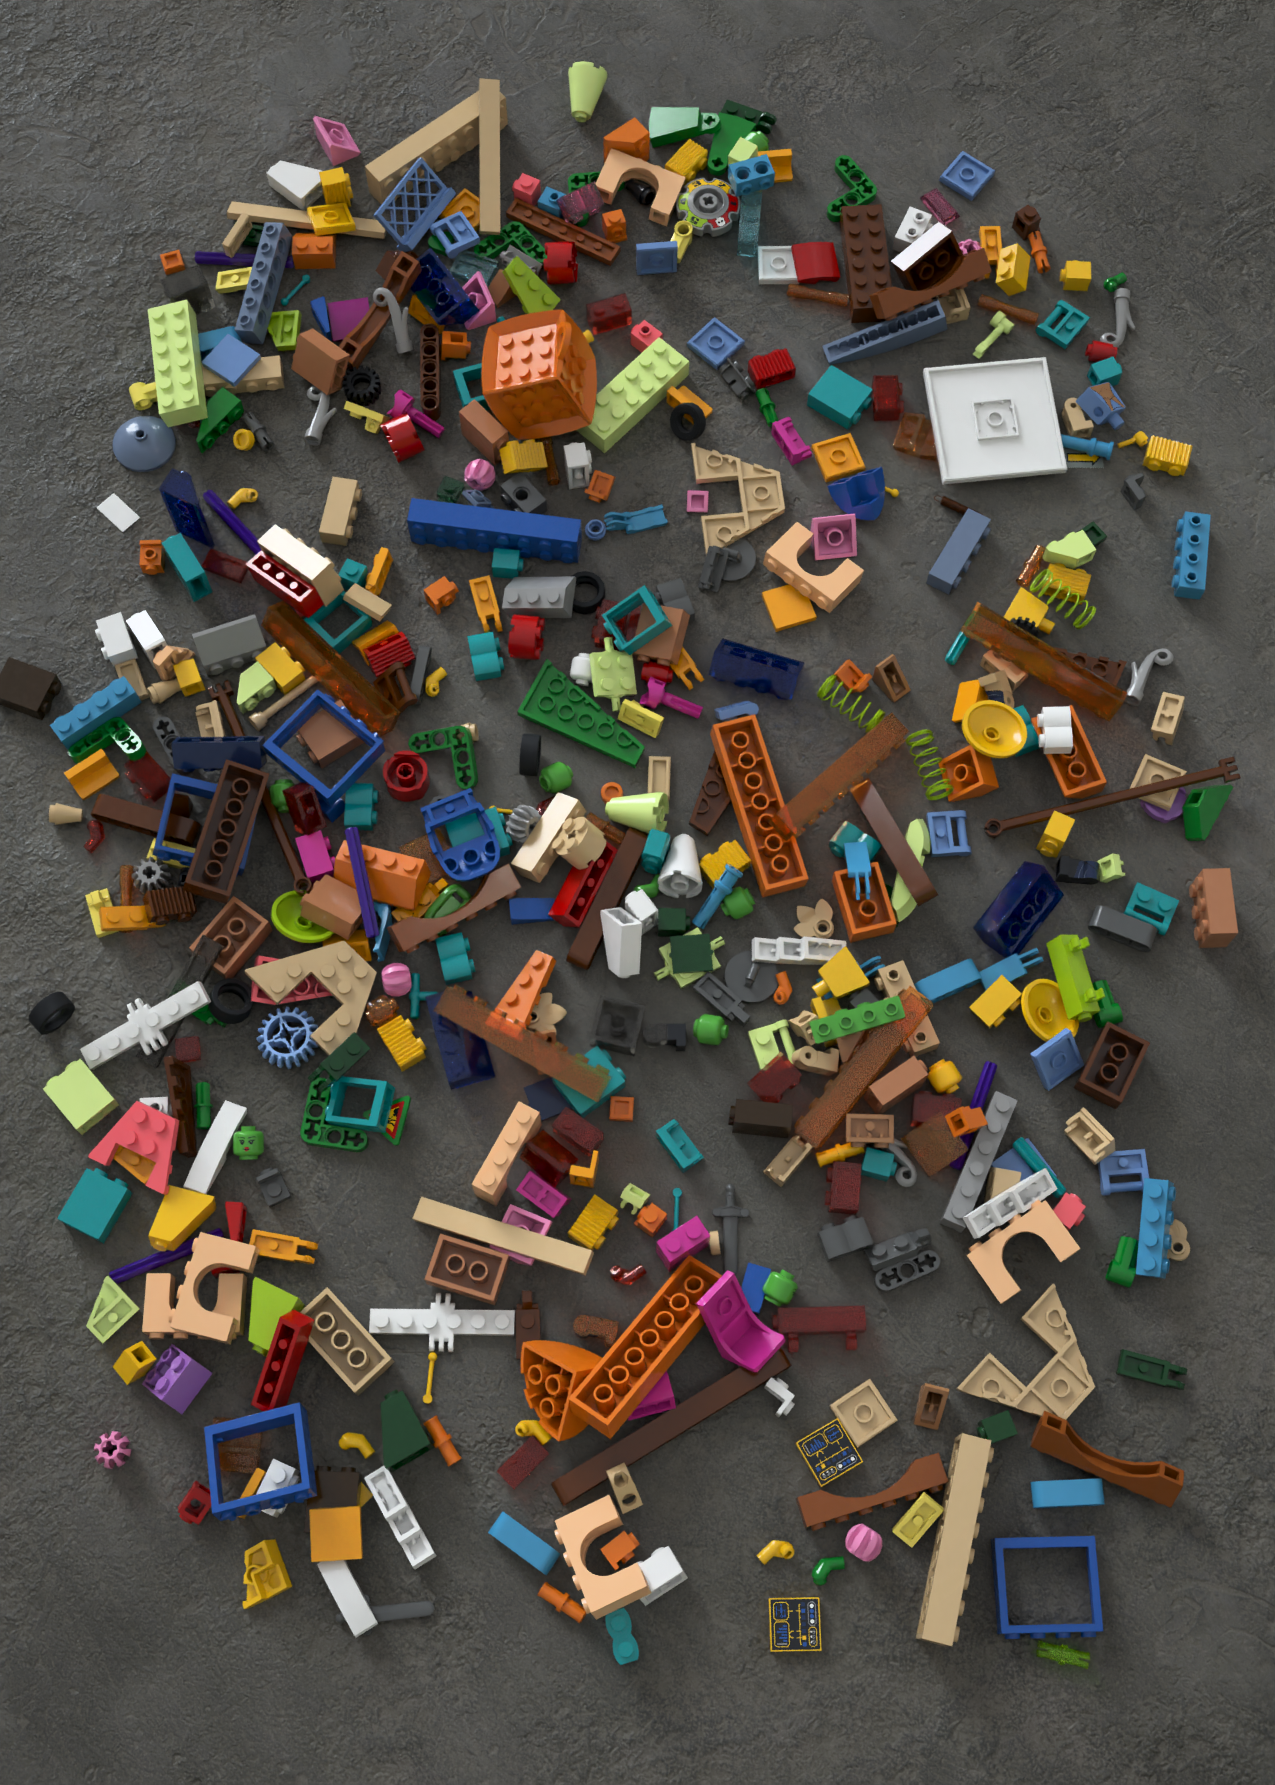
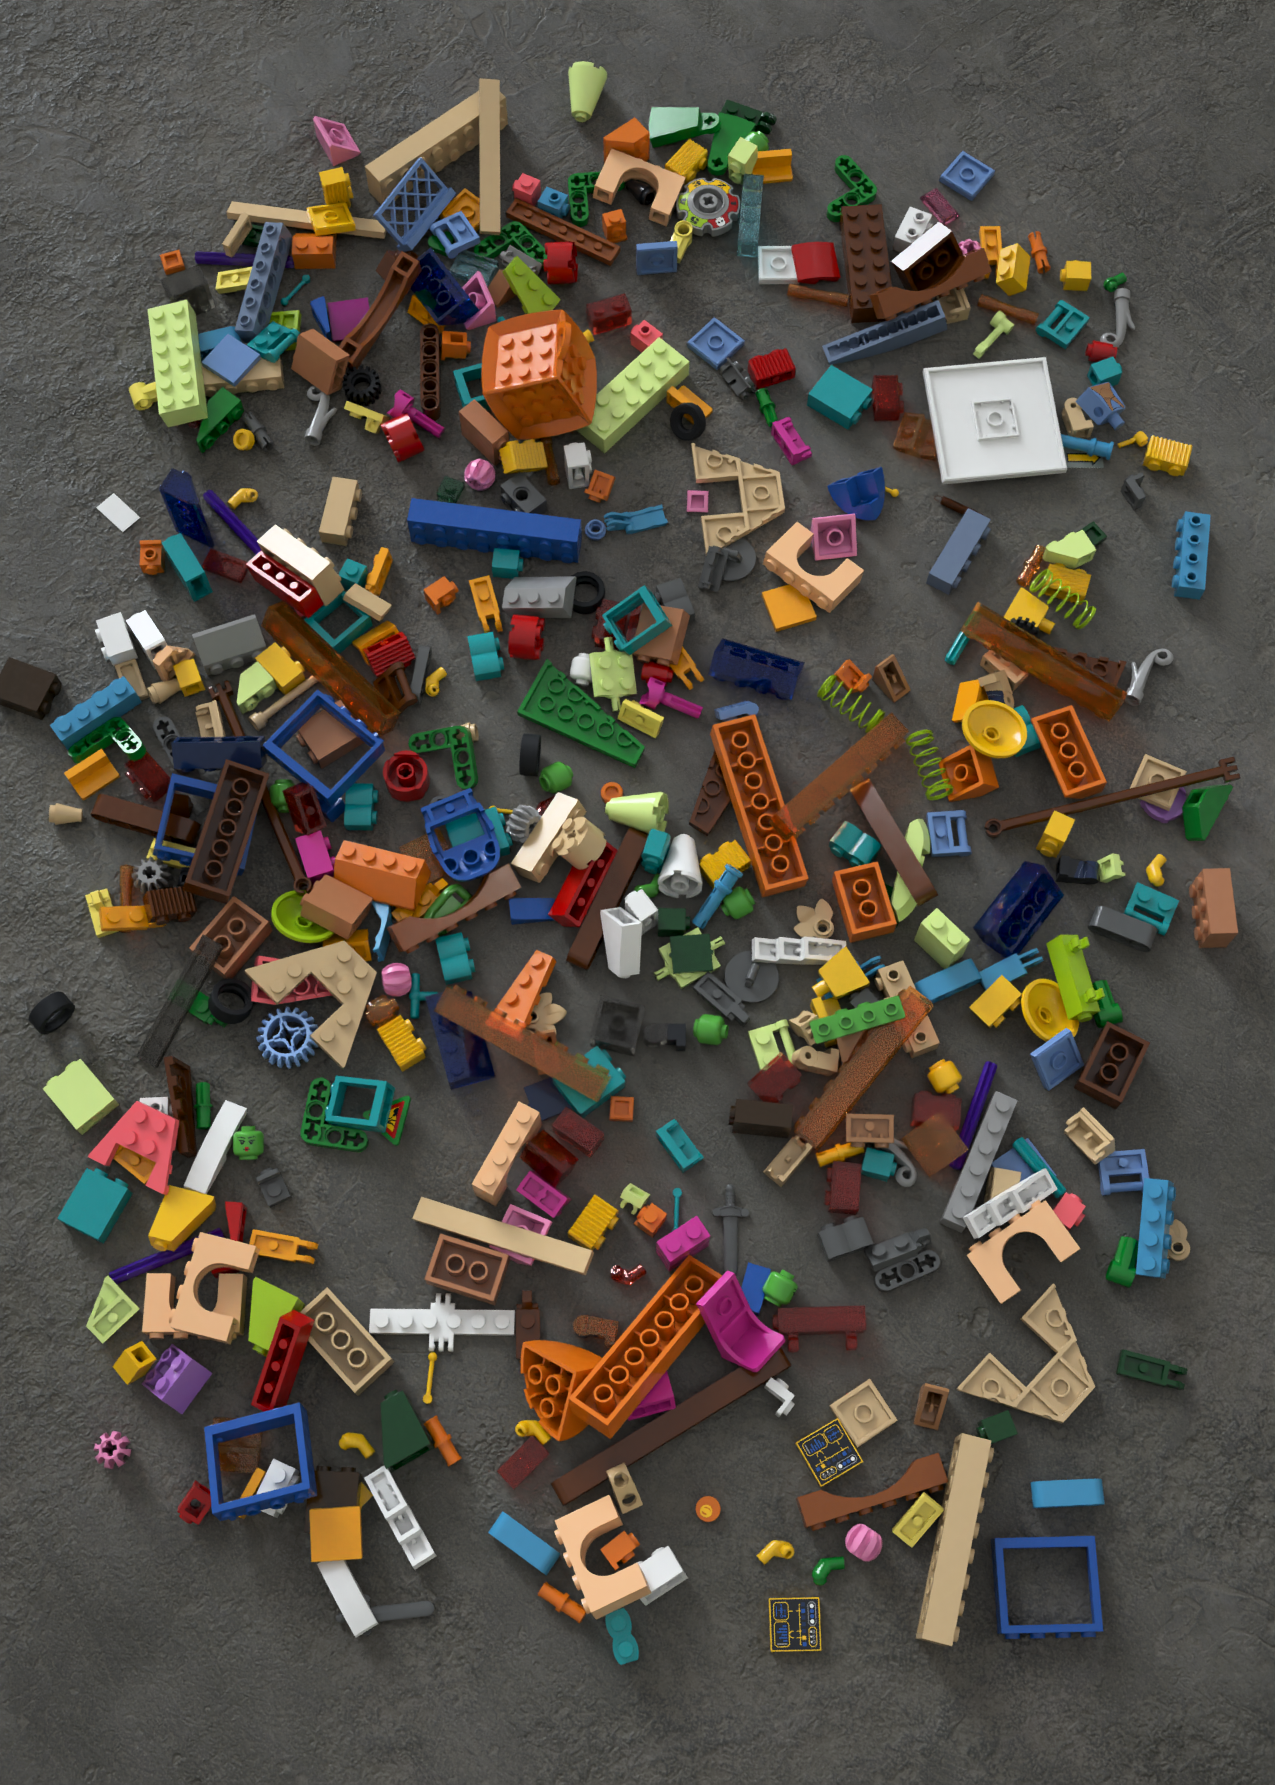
(97, 835): clear red arm -> none
(144, 452): sand blue dish -> none
(145, 1025): white hinge -> none
(188, 1049): clear red tile -> none
(264, 1573): yellow slope -> none
(273, 341): none -> teal plate
(296, 183): white slope -> none
(341, 1060): dark green hinge -> none
(362, 882): dark purple axle -> none
(399, 320): light grey plant -> none
(476, 498): sand blue slope -> none
(580, 202): clear pink brick -> none
(585, 1176): light orange panel -> none
(610, 831): clear orange axle -> none
(659, 775): tan tile -> none
(708, 1509): none -> orange tile
(714, 1243): tan tile -> none
(751, 175): dark azure brick -> none
(784, 989): orange arm -> none
(838, 457): light orange tile -> none
(858, 865): dark azure arm -> none
(896, 1085): nougat brick -> none
(941, 939): none -> yellowish green brick
(965, 1120): orange brick -> none
(1028, 217): reddish brown brick -> none
(1056, 730): white brick -> none
(1063, 1654): clear neon green pin -> none
(1151, 1479): dark orange arch -> none
(1154, 872): none -> yellow arm
(1168, 717): tan hinge -> none

